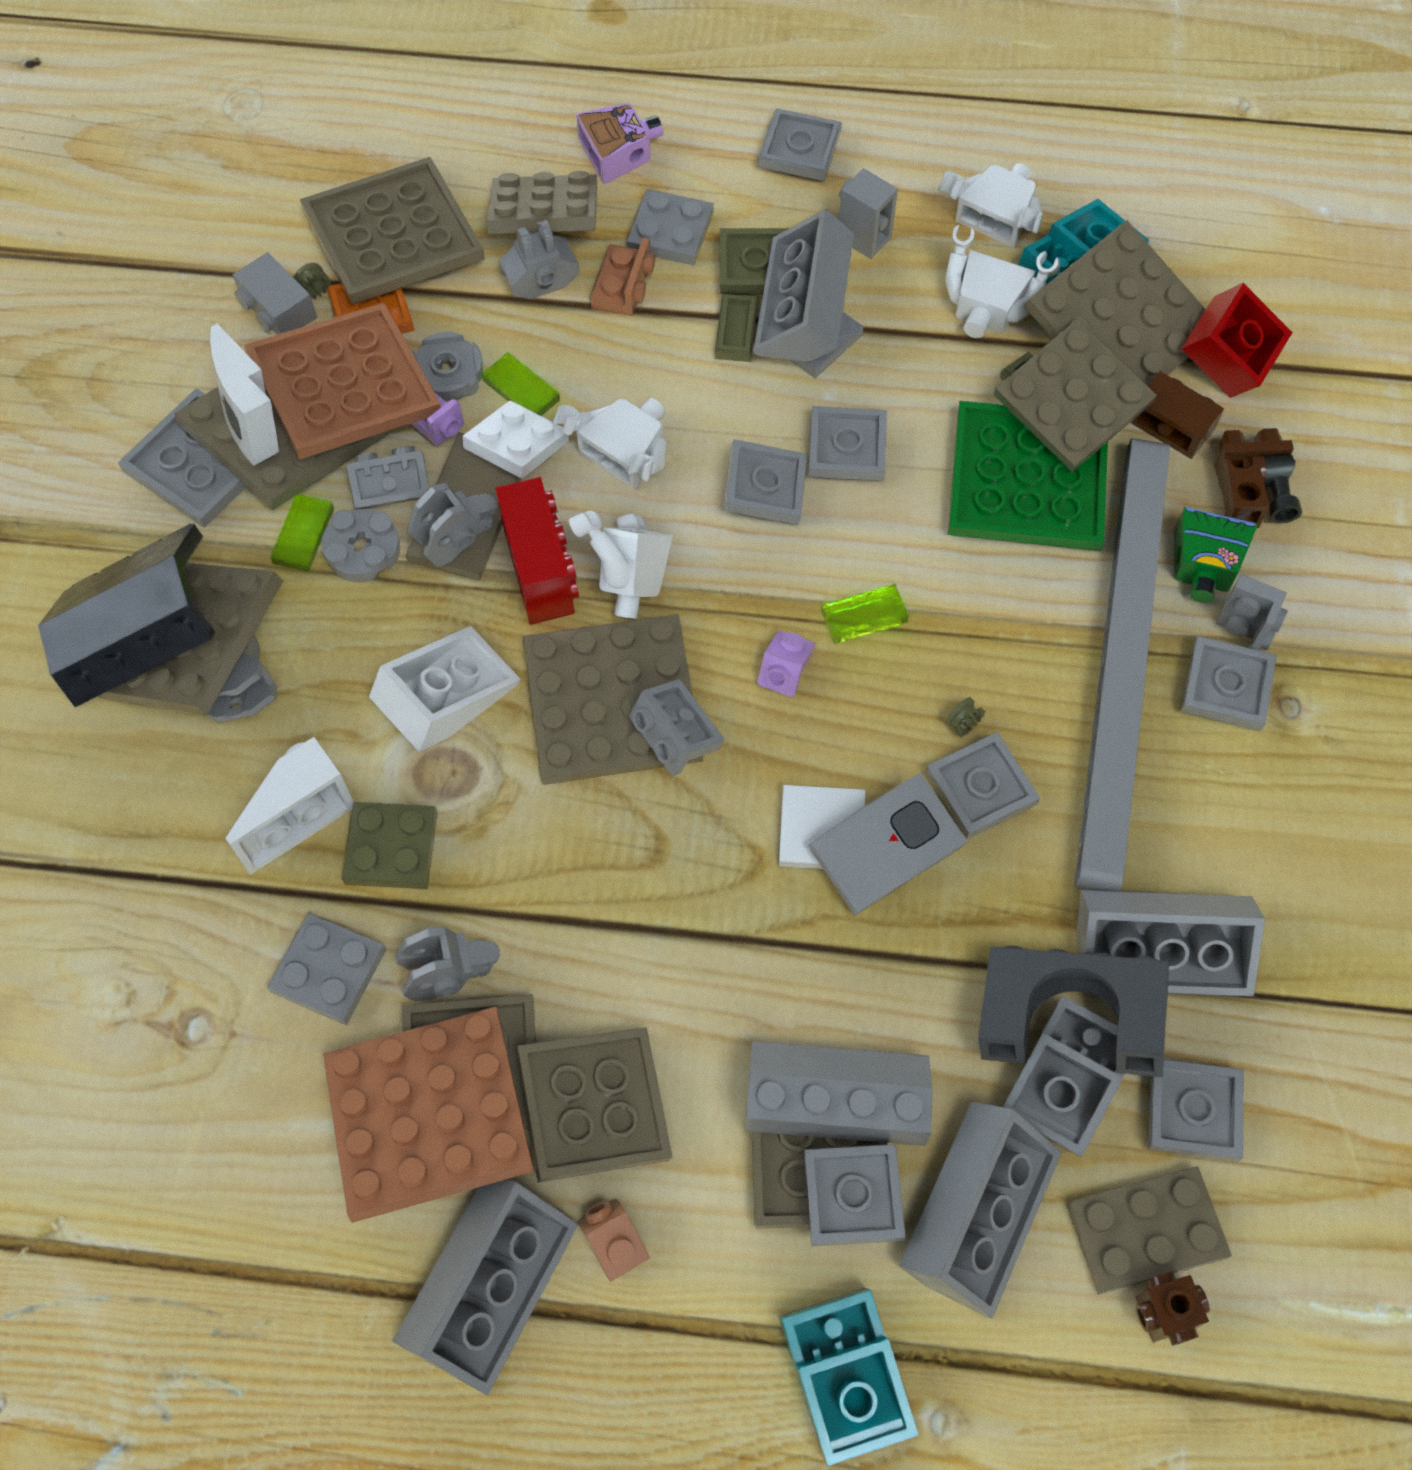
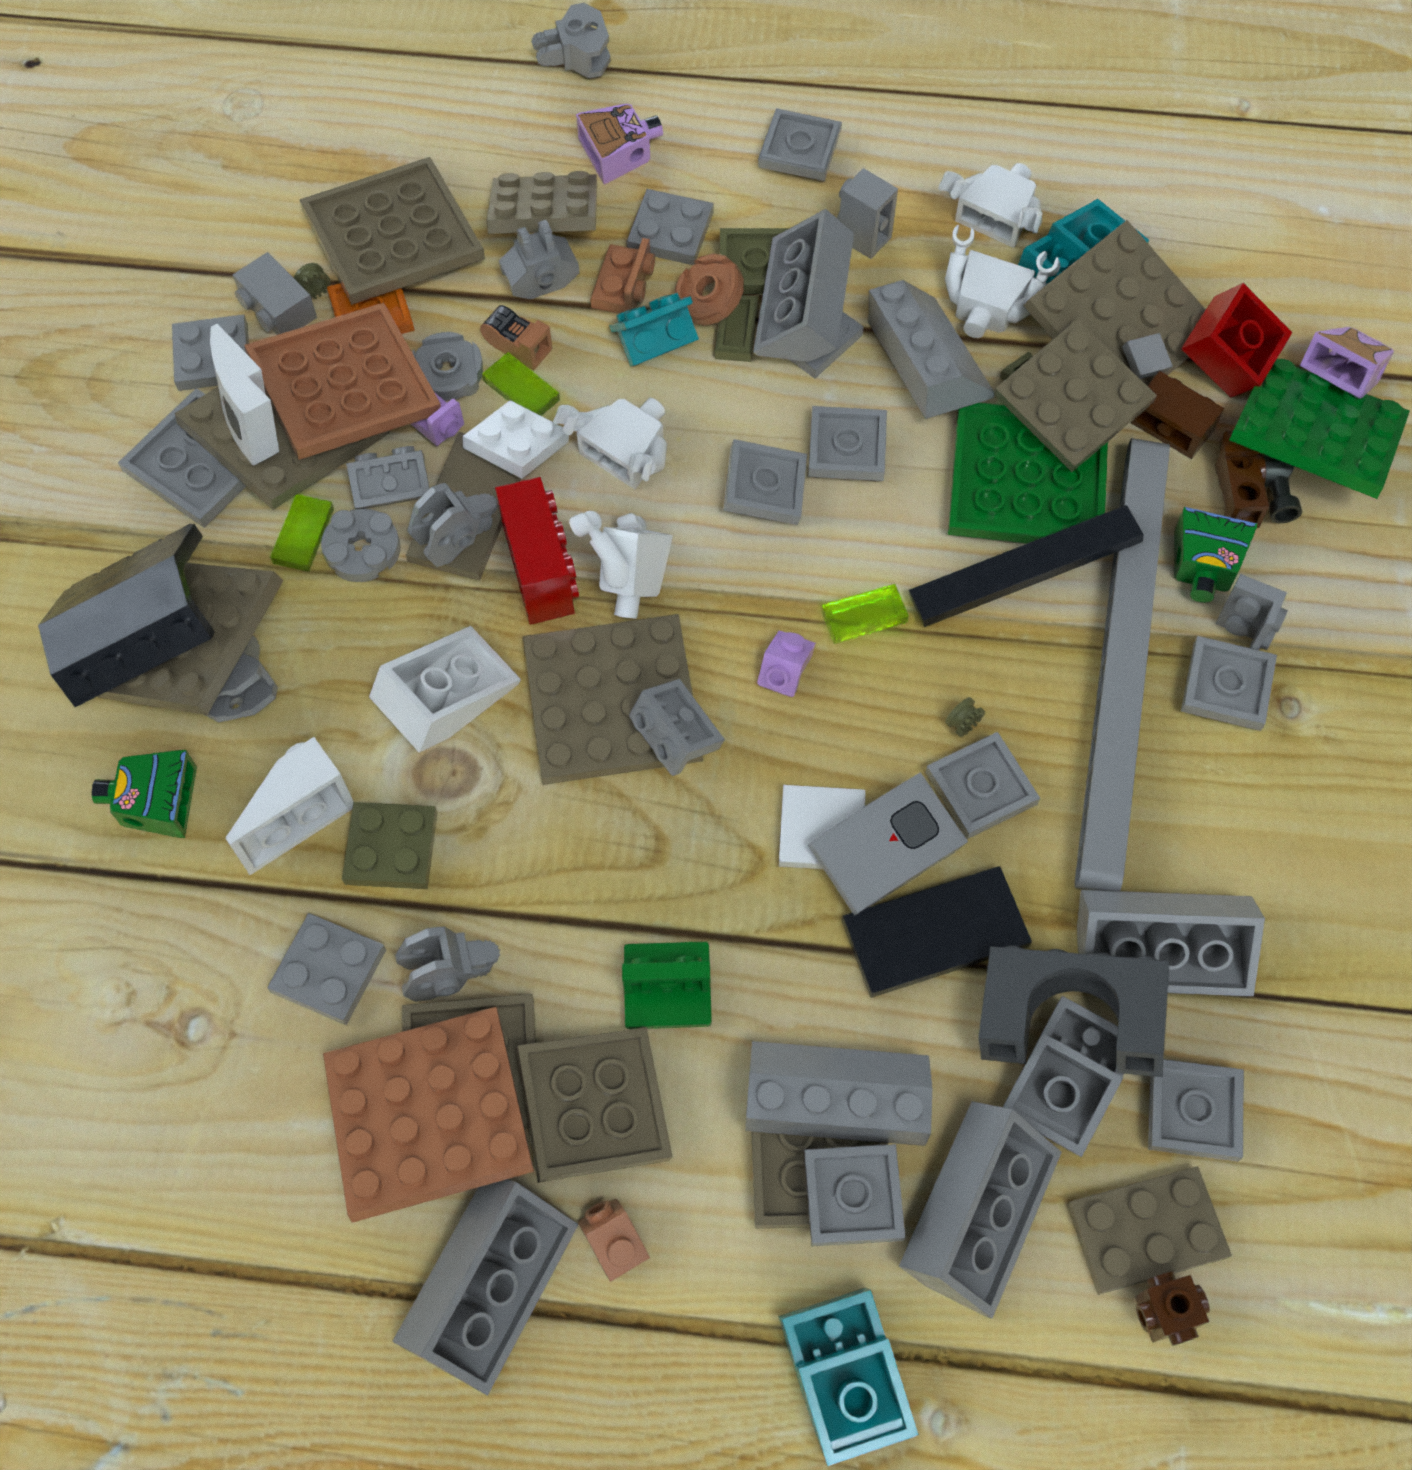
(150, 792): none -> green torso
(193, 350): none -> light grey plate
(517, 336): none -> nougat leg
(575, 42): none -> light grey hinge
(655, 330): none -> teal bracket
(667, 985): none -> green bracket
(723, 298): none -> nougat tile
(925, 349): none -> light grey slope
(935, 931): none -> black tile
(1026, 565): none -> black tile
(1147, 356): none -> light grey tile
(1322, 428): none -> green plate
(1352, 364): none -> lavender torso

